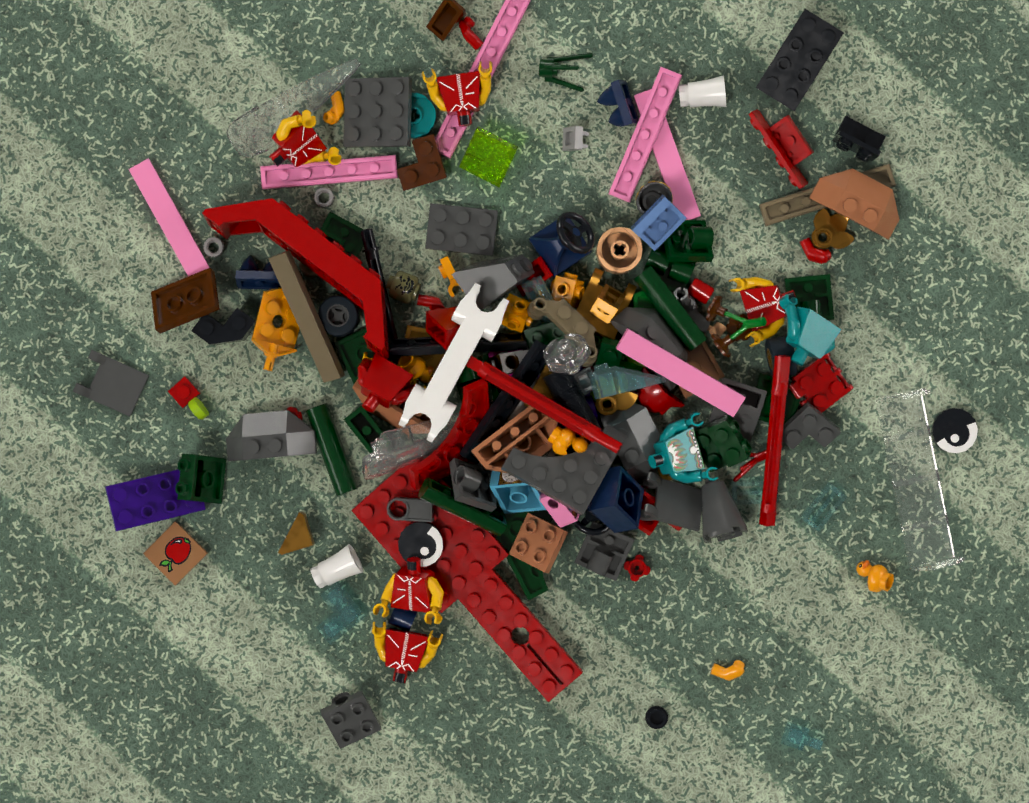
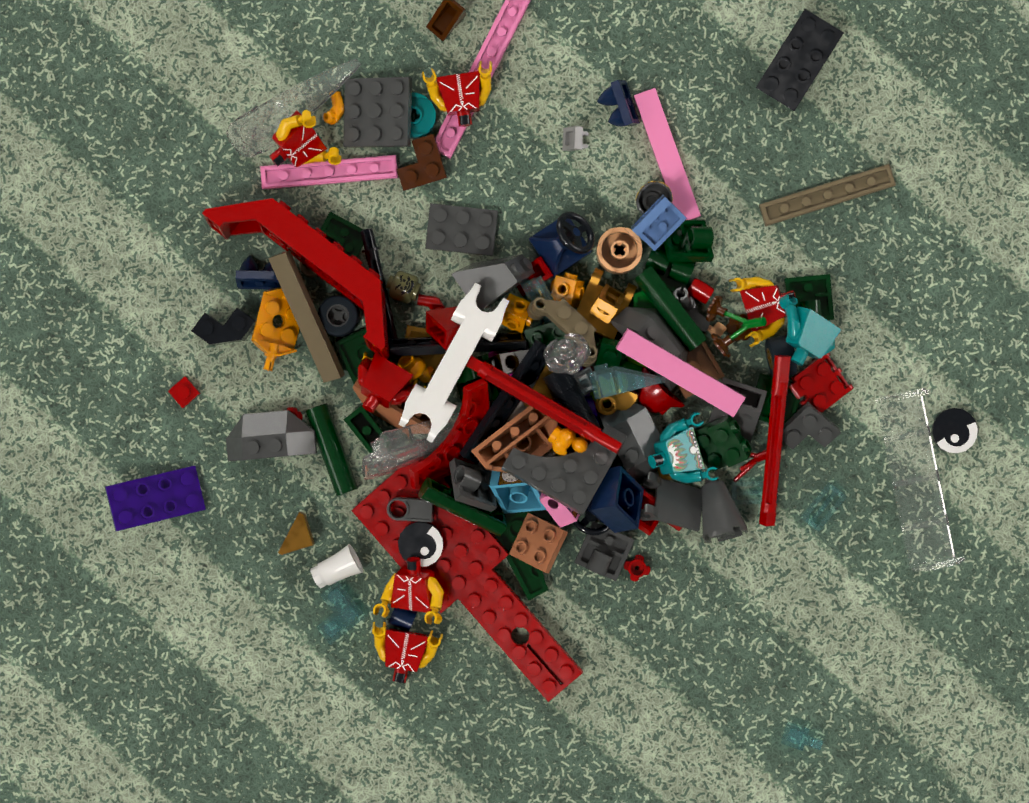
(114, 384): dark grey flag -> none
(169, 217): bright pink tile -> none
(175, 553): medium nougat tile -> none
(185, 300): reddish brown plate -> none
(198, 408): lime tile -> none
(201, 478): dark green plate -> none
(213, 240): light grey axle -> none
(329, 202): light grey axle -> none
(350, 718): dark grey plate -> none
(446, 270): light orange plate -> none
(465, 27): red arm -> none
(488, 156): clear neon green plate -> none
(550, 66): dark green plant -> none
(645, 134): bright pink tile -> none
(656, 717): black plate -> none
(703, 93): white plant -> none
(729, 673): light orange arm -> none
(786, 143): red bracket -> none
(814, 254): red arm -> none
(834, 230): pearl gold plate -> none
(859, 139): black bracket -> none
(859, 200): nougat wedge -> none
(878, 576): light orange animal -> none

